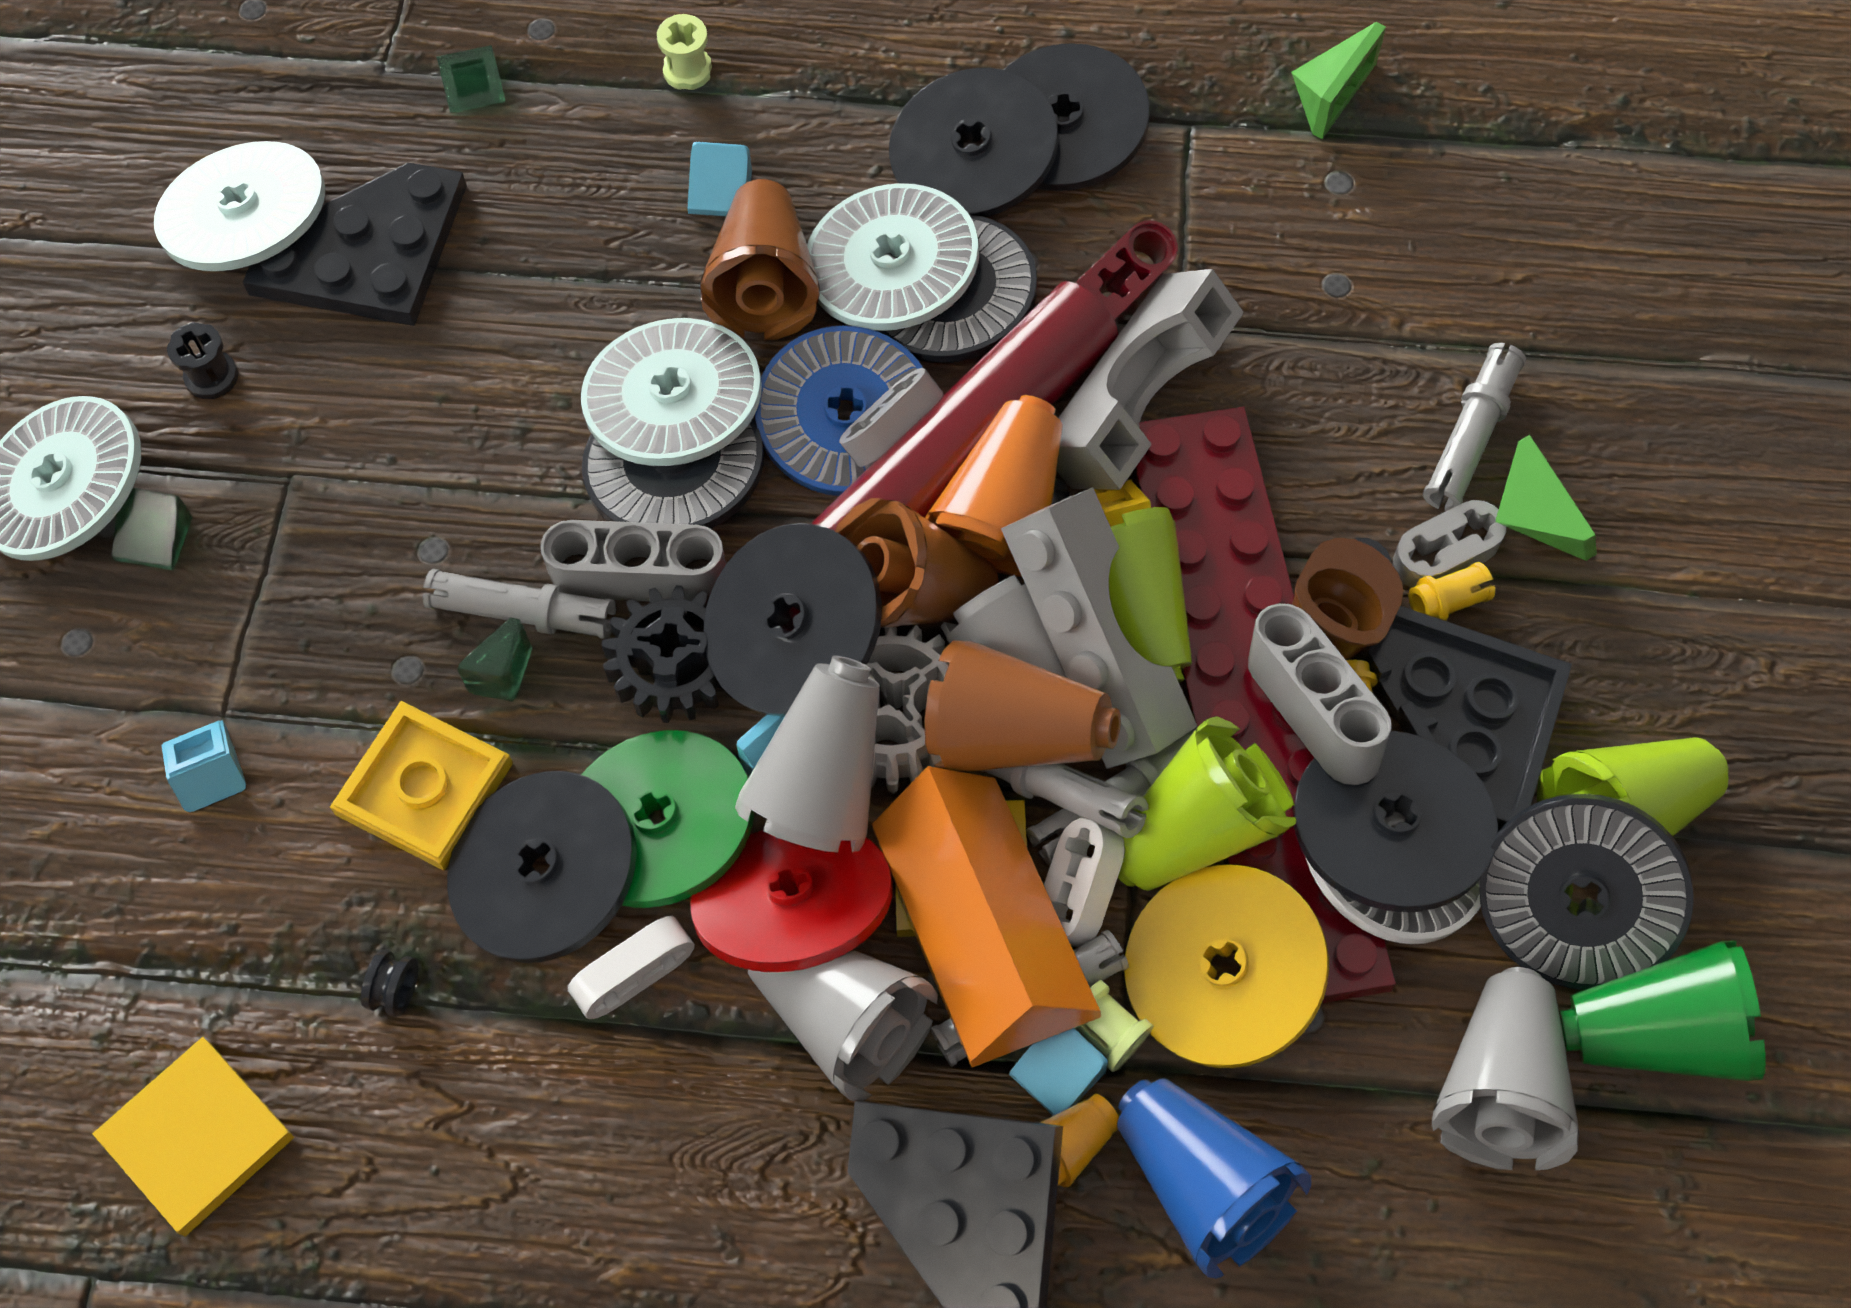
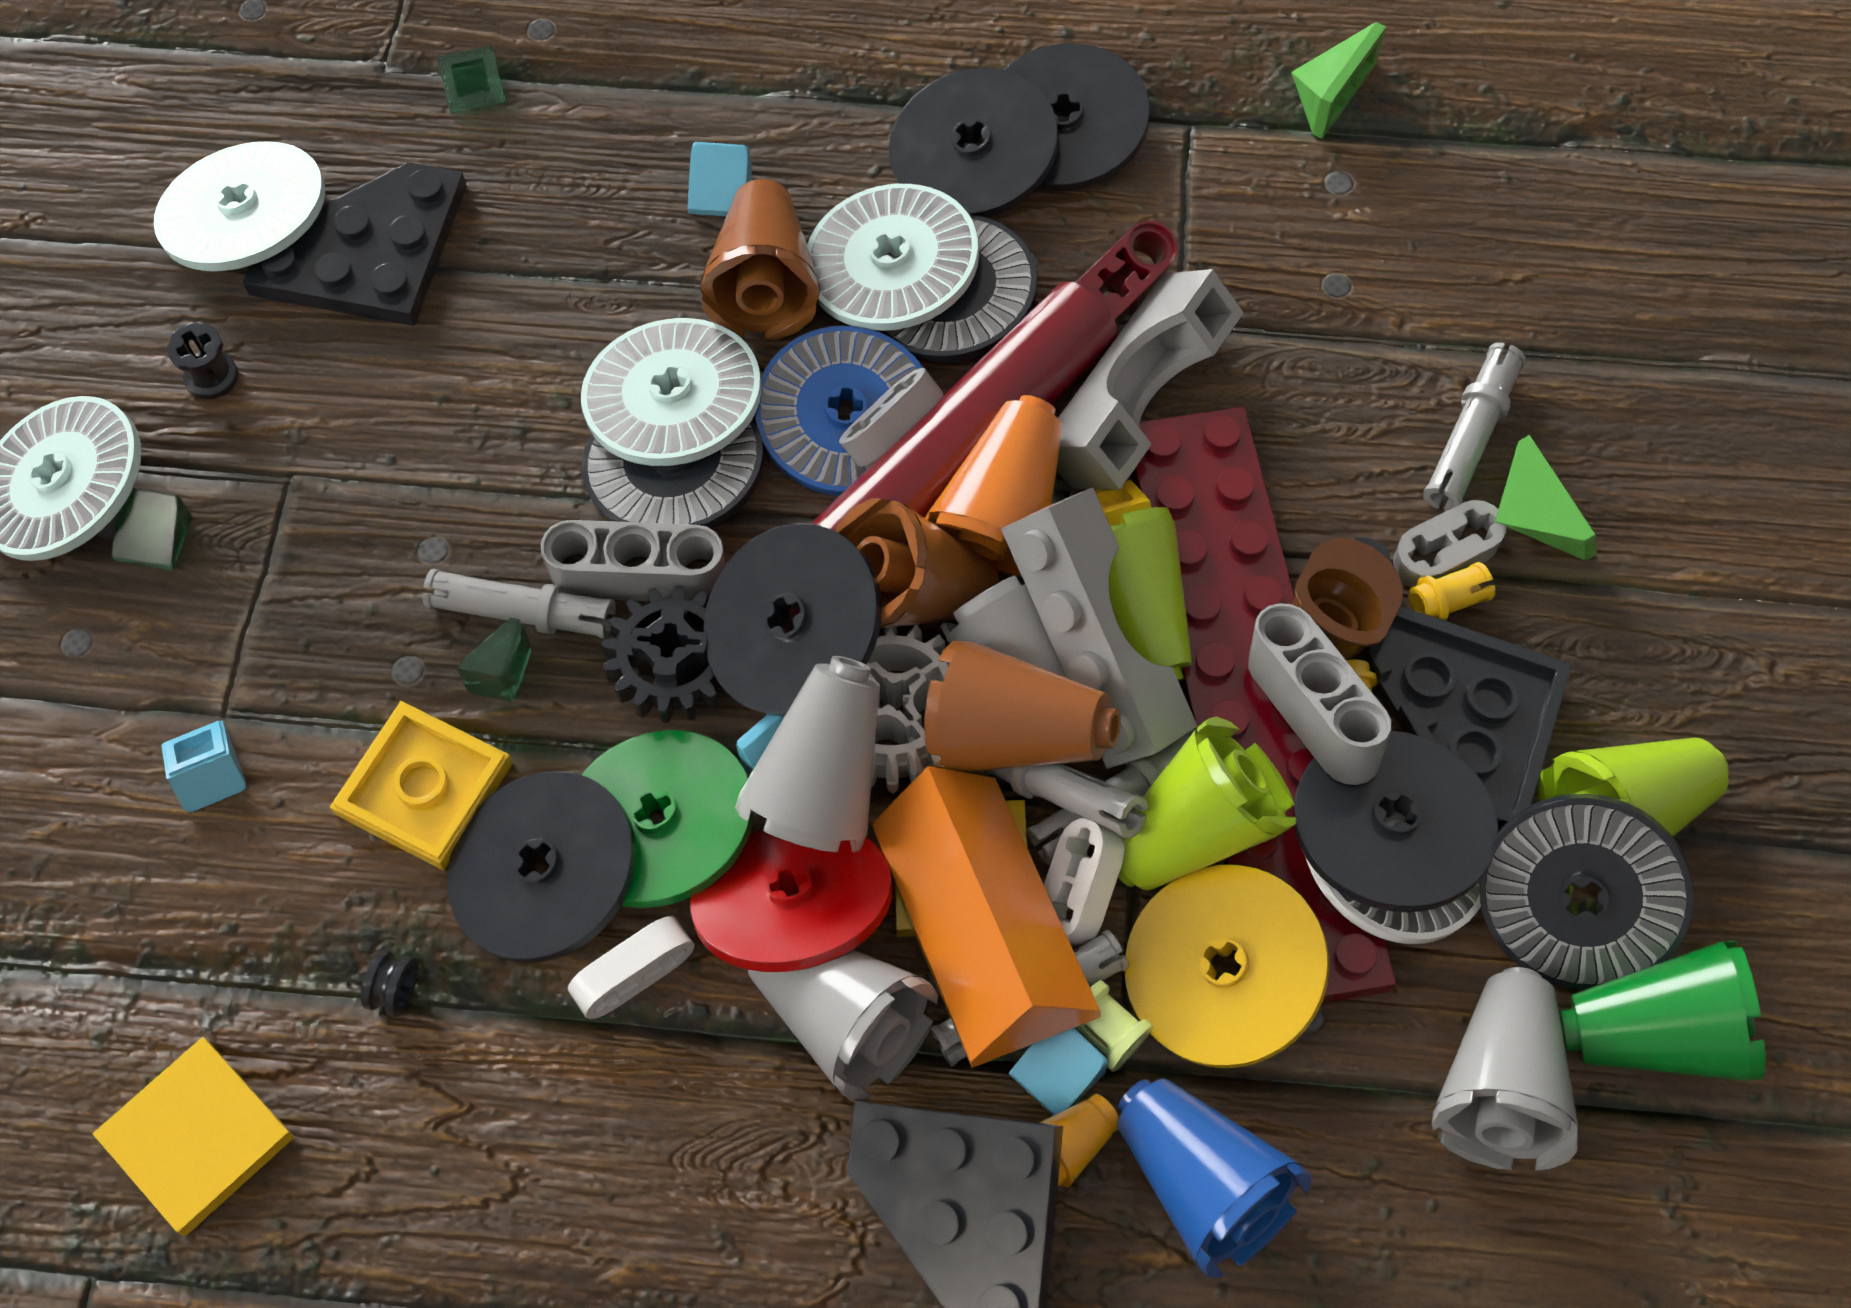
(683, 43): yellowish green bush -> none

